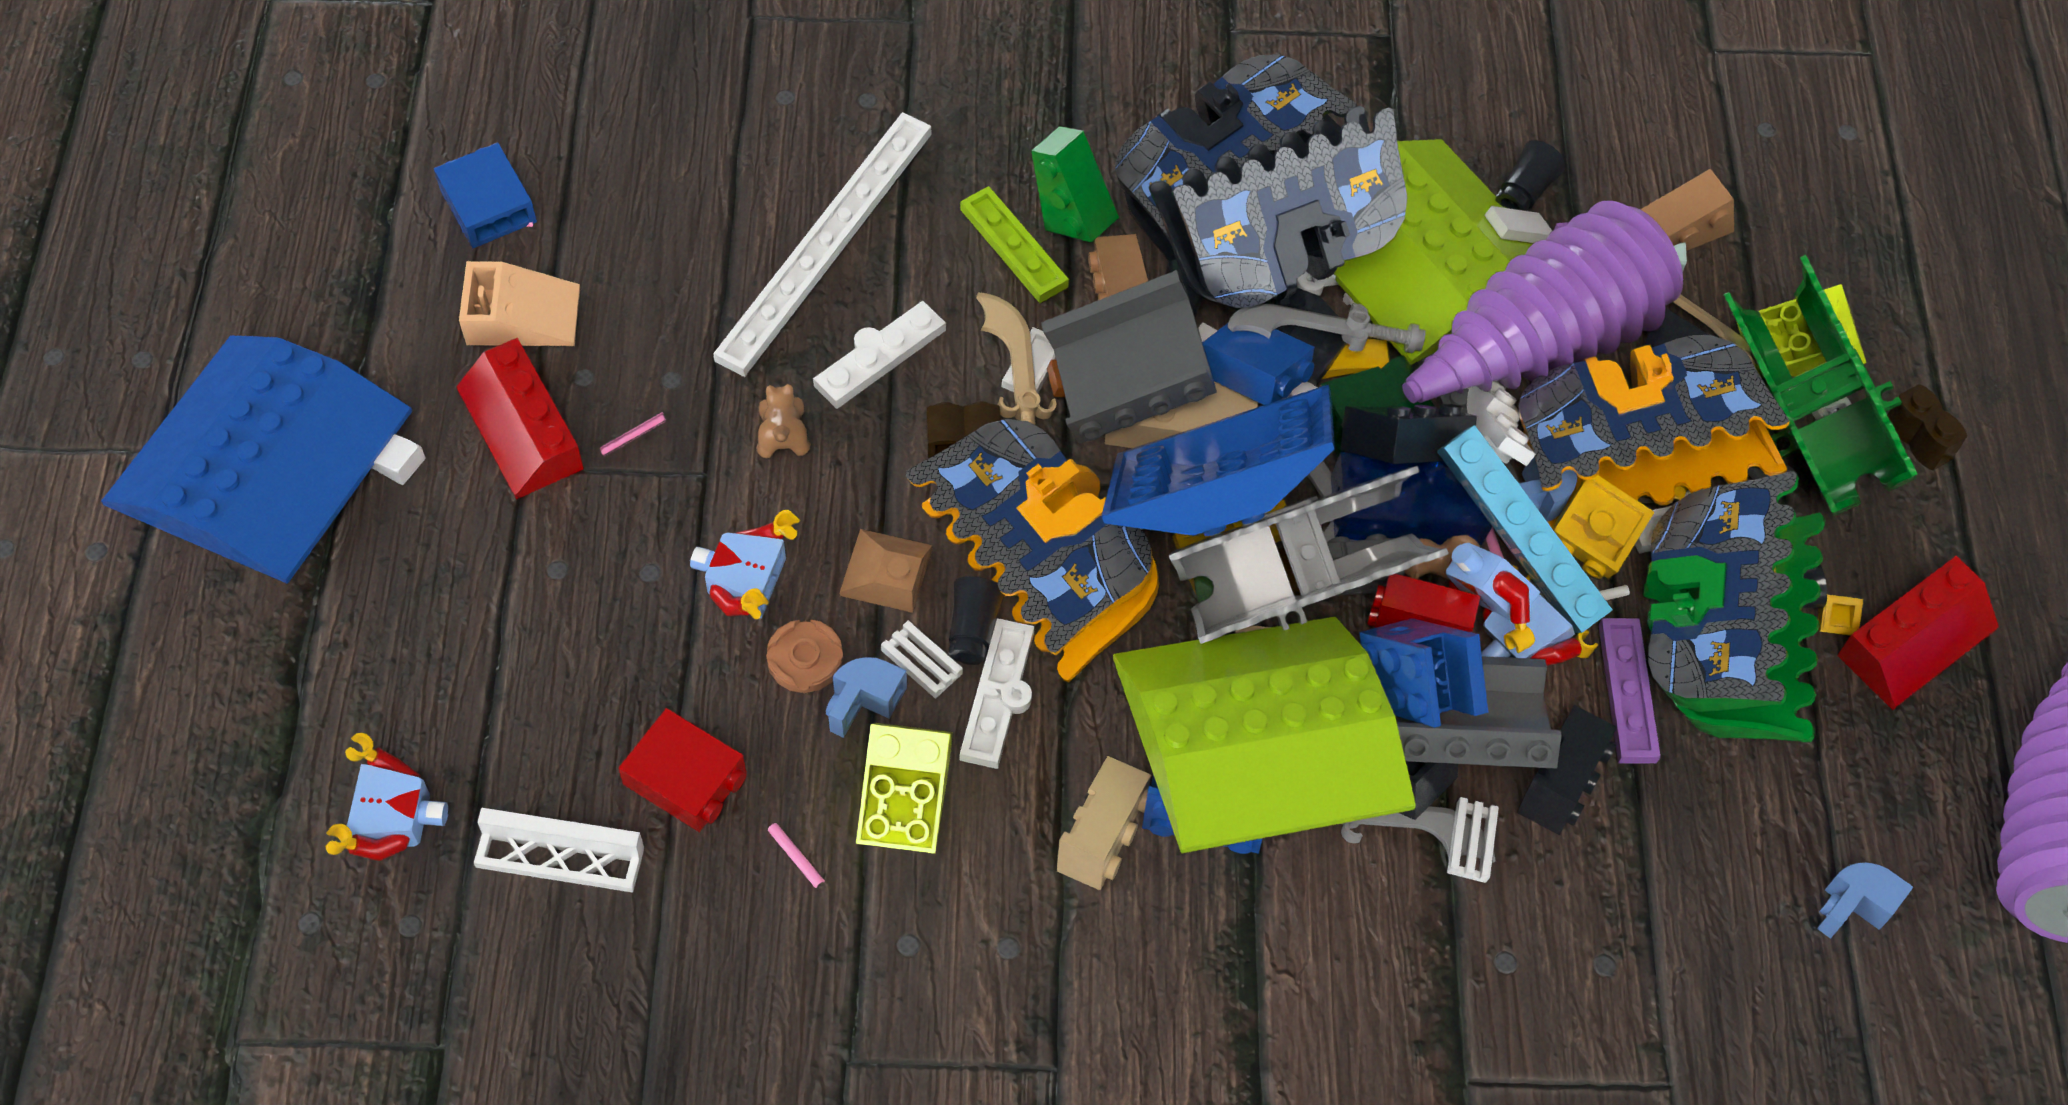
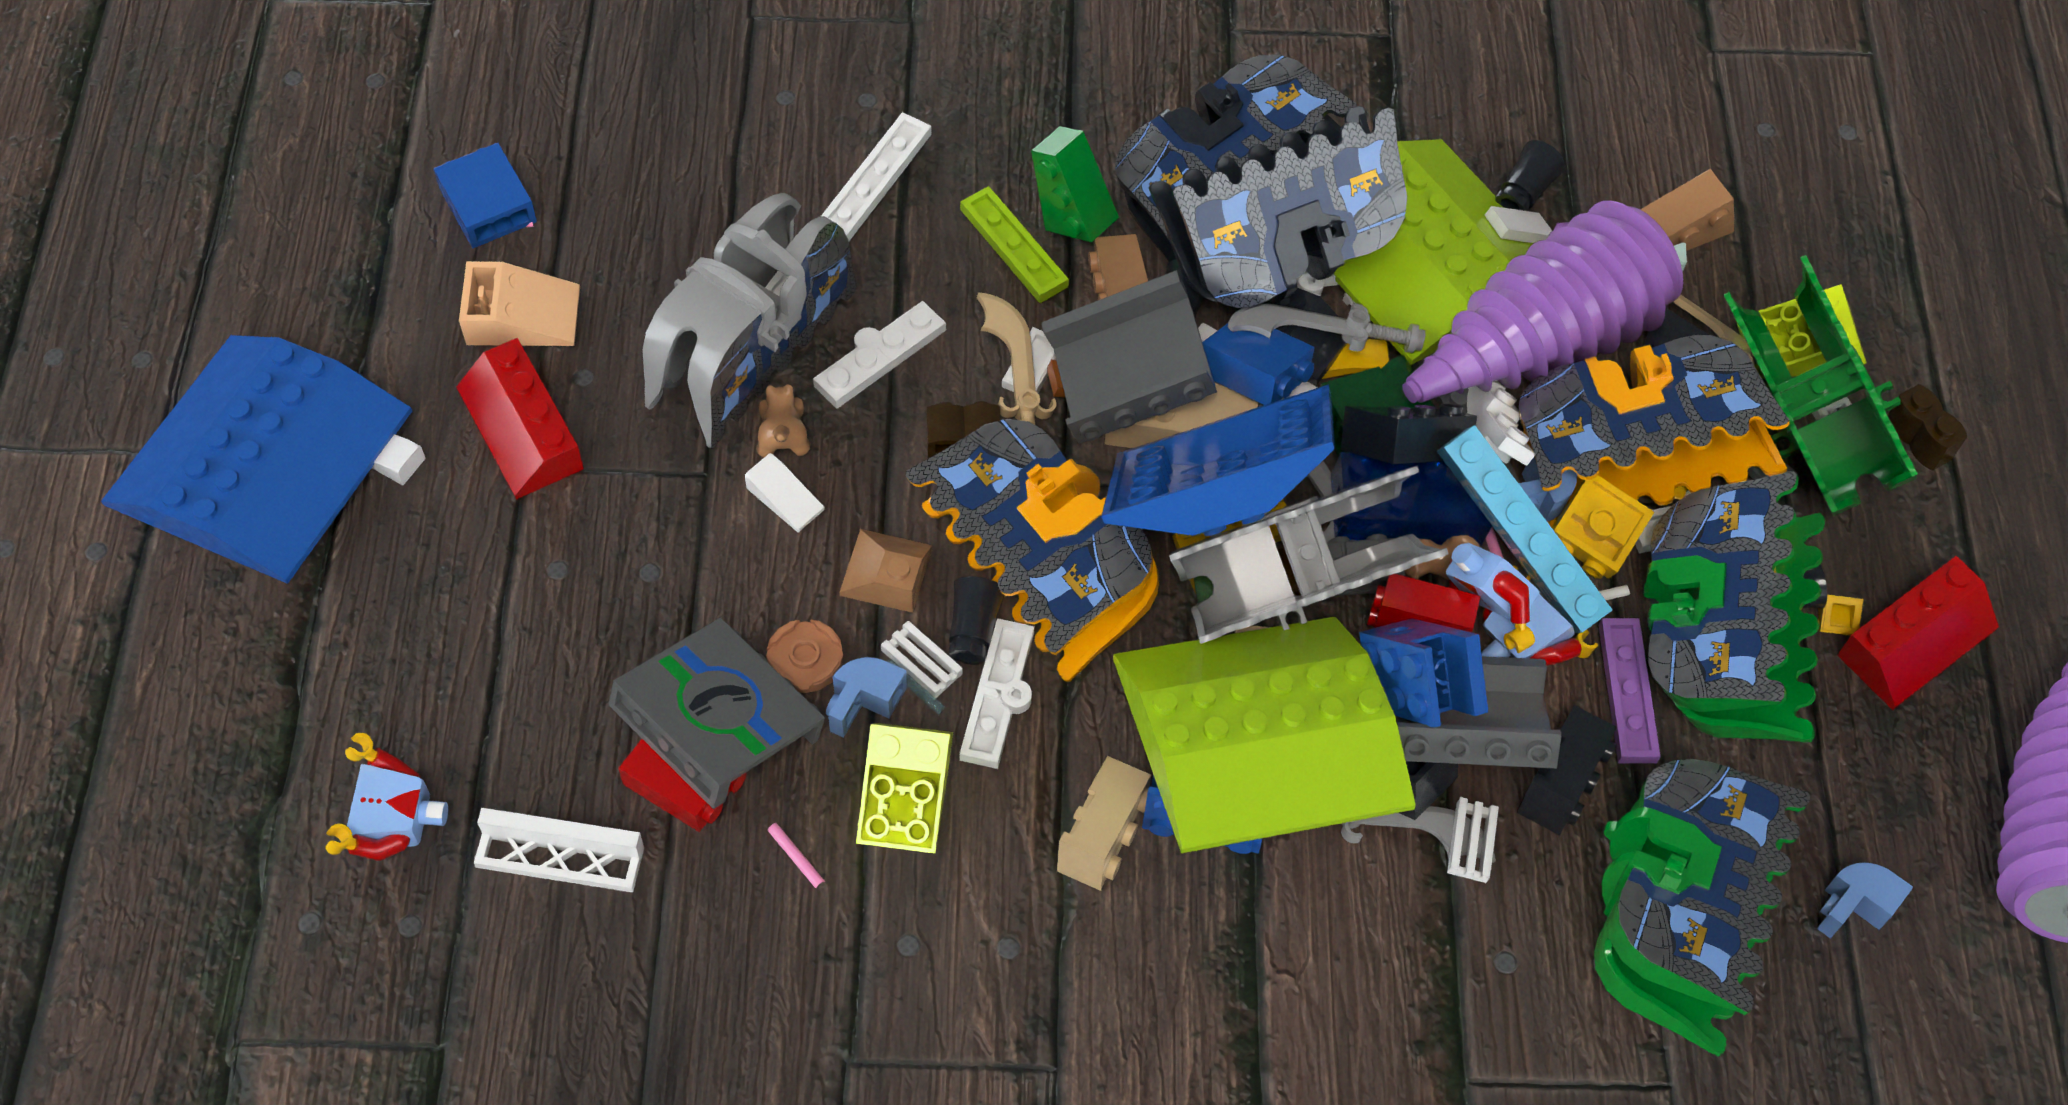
(632, 434): bright pink piece -> none
(713, 709): none -> dark grey panel
(736, 324): none -> light grey animal
(746, 566): torso -> none
(783, 492): none -> white slope
(922, 693): none -> clear light blue piece
(1691, 894): none -> animal

